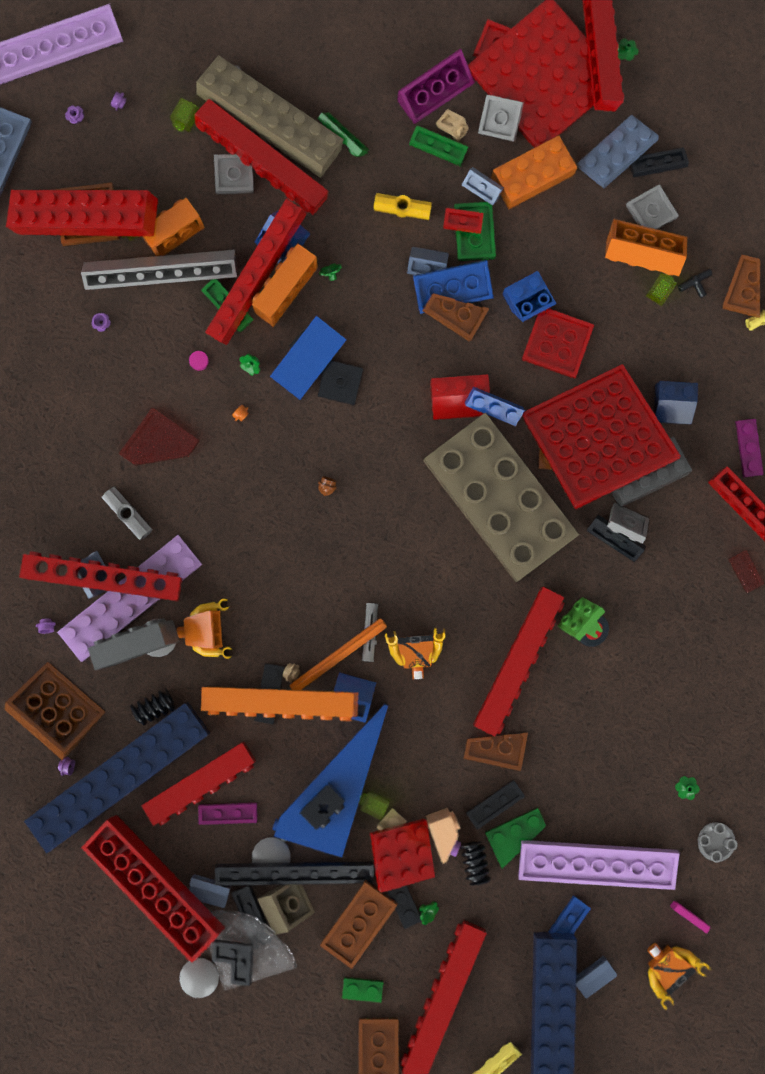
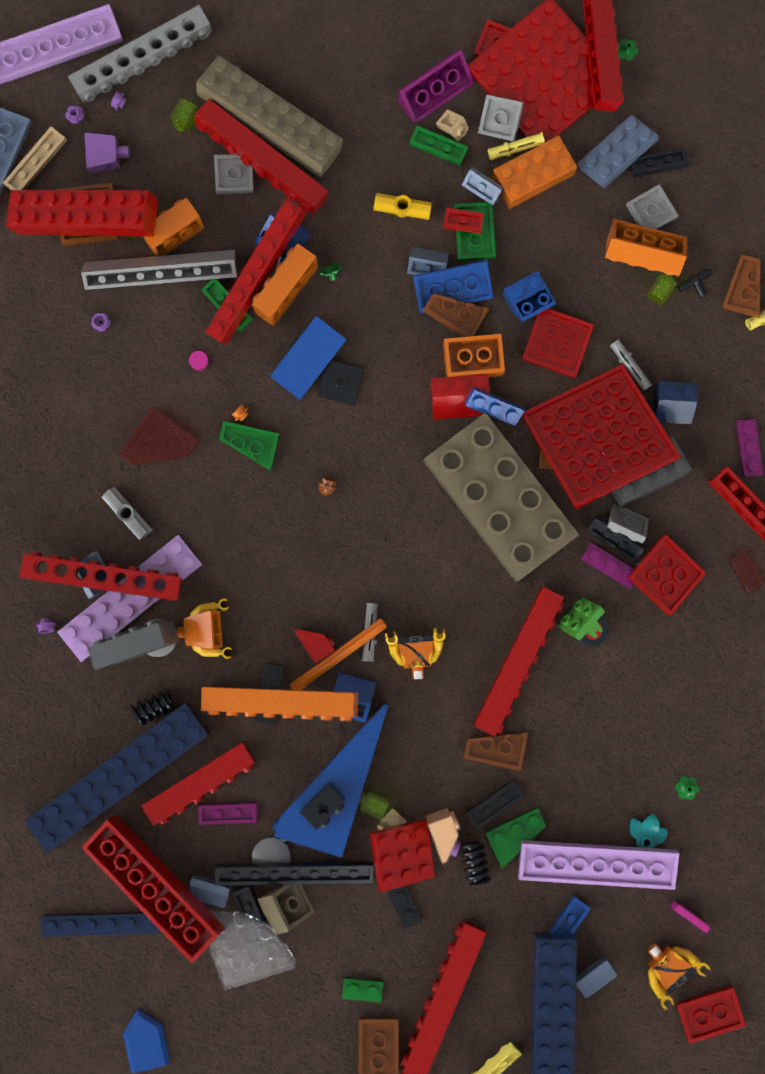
(35, 160): none -> tan plate
(54, 710): dark orange slope -> none
(64, 766): medium lavender plate -> none
(97, 924): none -> dark blue plate
(103, 152): none -> medium lavender torso
(145, 45): none -> light grey brick
(145, 1043): none -> blue tile
(199, 978): light grey dish -> none
(239, 956): black plate -> none
(250, 364): green plant -> none
(252, 442): none -> green wing
(291, 672): tan plate -> none
(316, 644): none -> red slope
(355, 146): green plate -> none
(358, 924): dark orange plate -> none
(428, 912): green plant -> none
(474, 356): none -> orange brick
(516, 146): none -> light yellow pin
(608, 565): none -> magenta plate
(618, 347): none -> light grey pin
(649, 829): none -> teal plate
(666, 575): none -> red plate
(710, 1014): none -> red plate
(716, 842): light grey dish -> none

